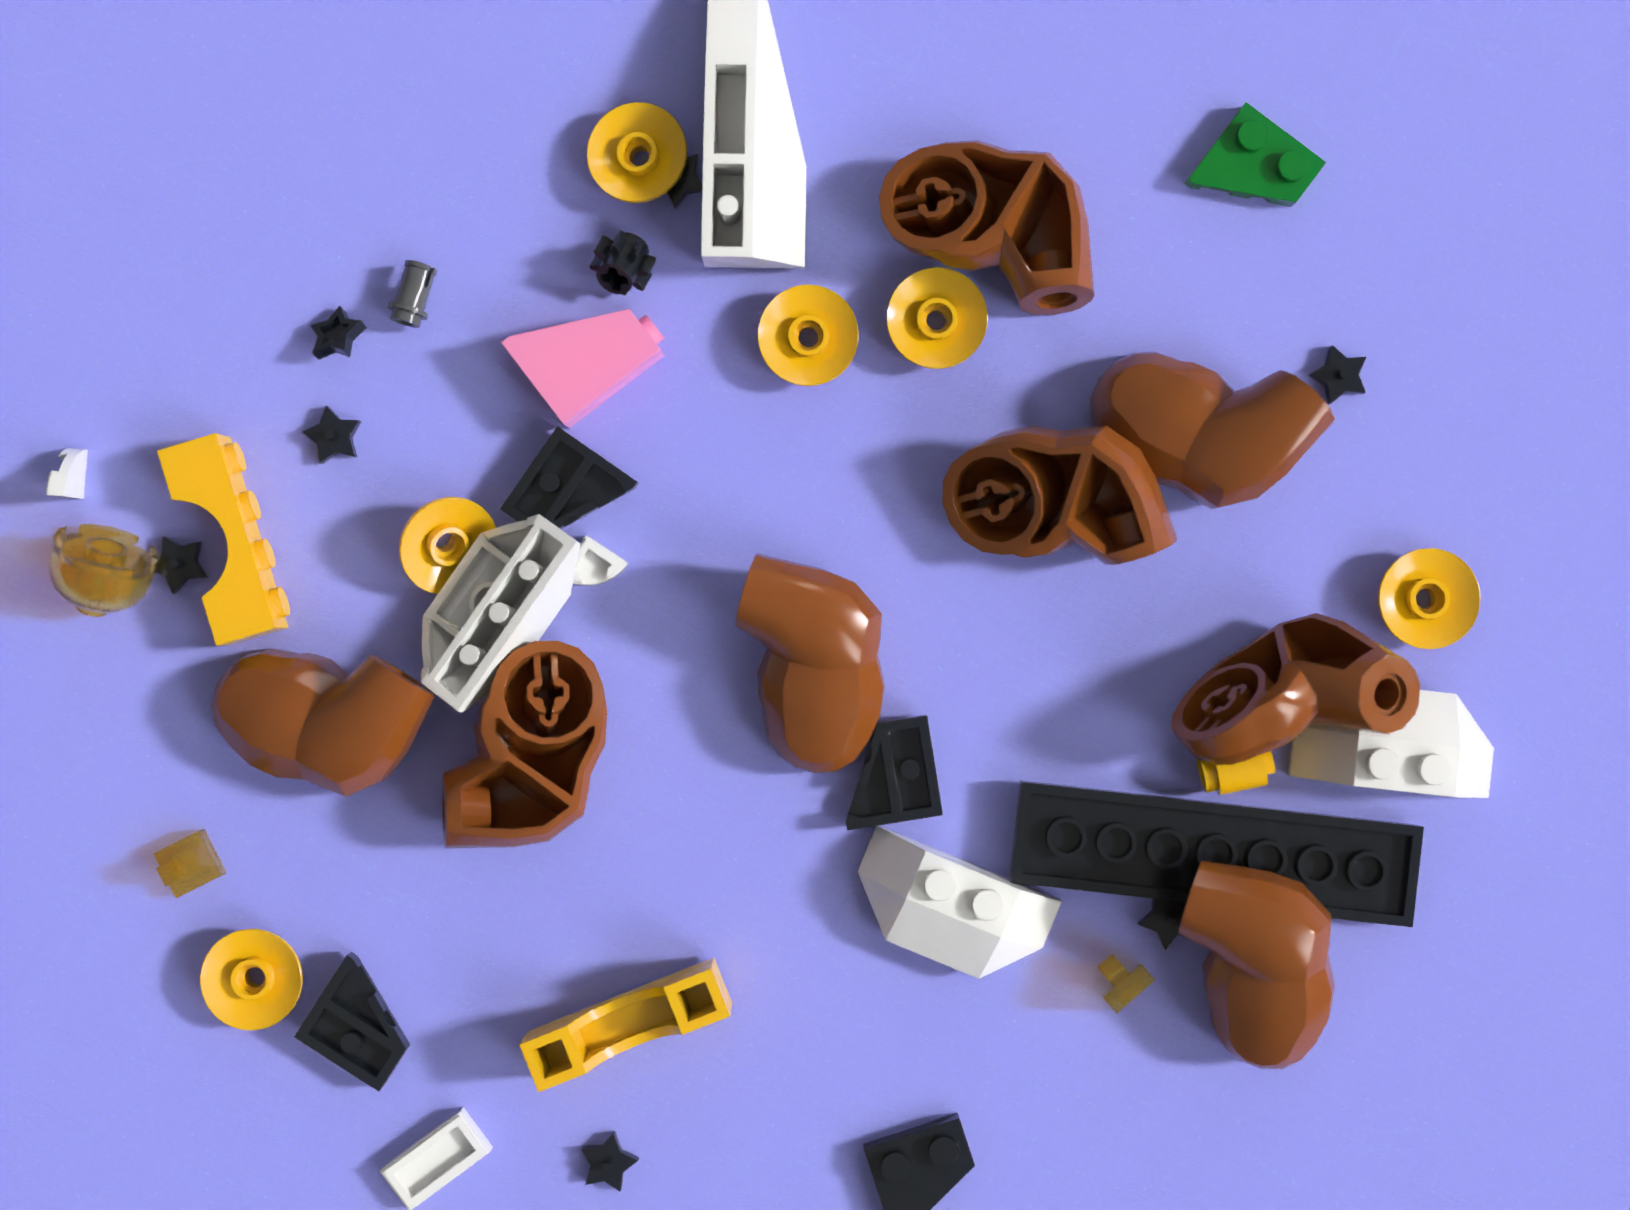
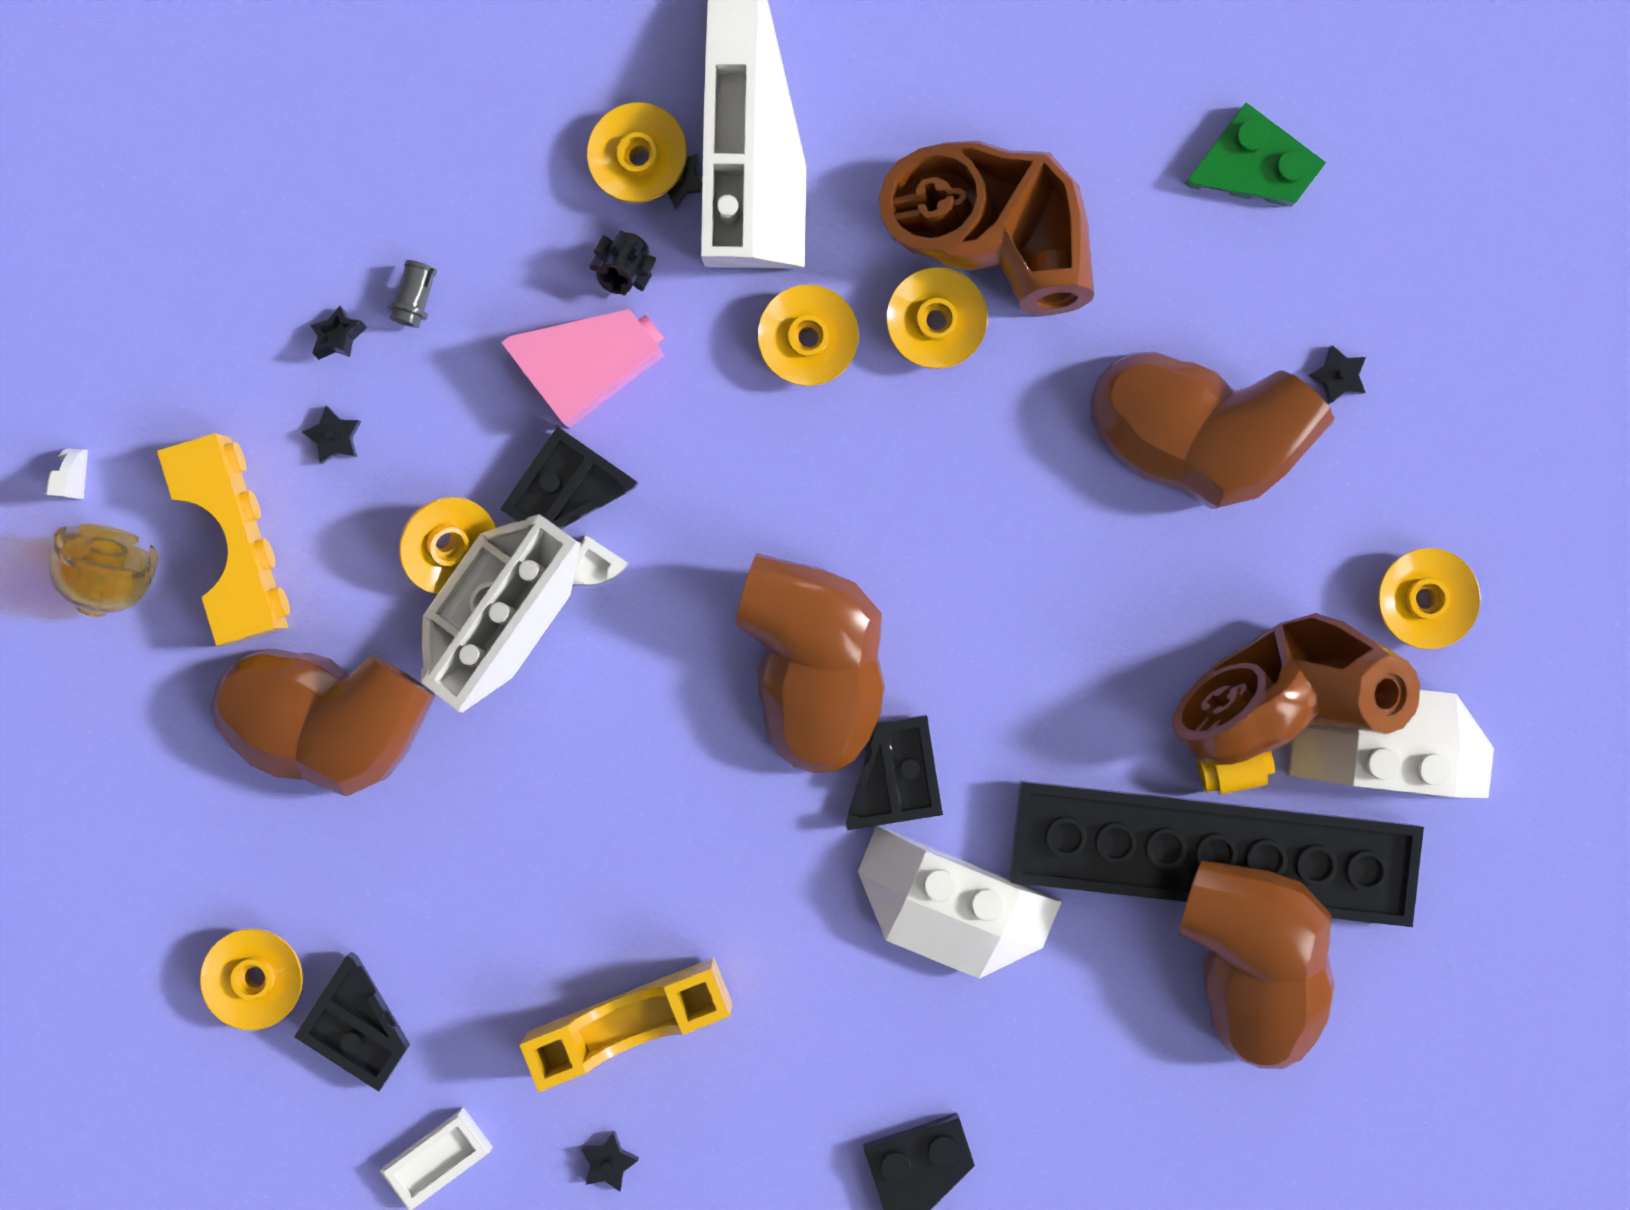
(179, 563): black piece -> none
(189, 863): clear yellow tile -> none
(534, 751): dark orange piece -> none
(1056, 488): dark orange piece -> none
(1125, 984): clear yellow tile -> none
(1164, 919): black piece -> none

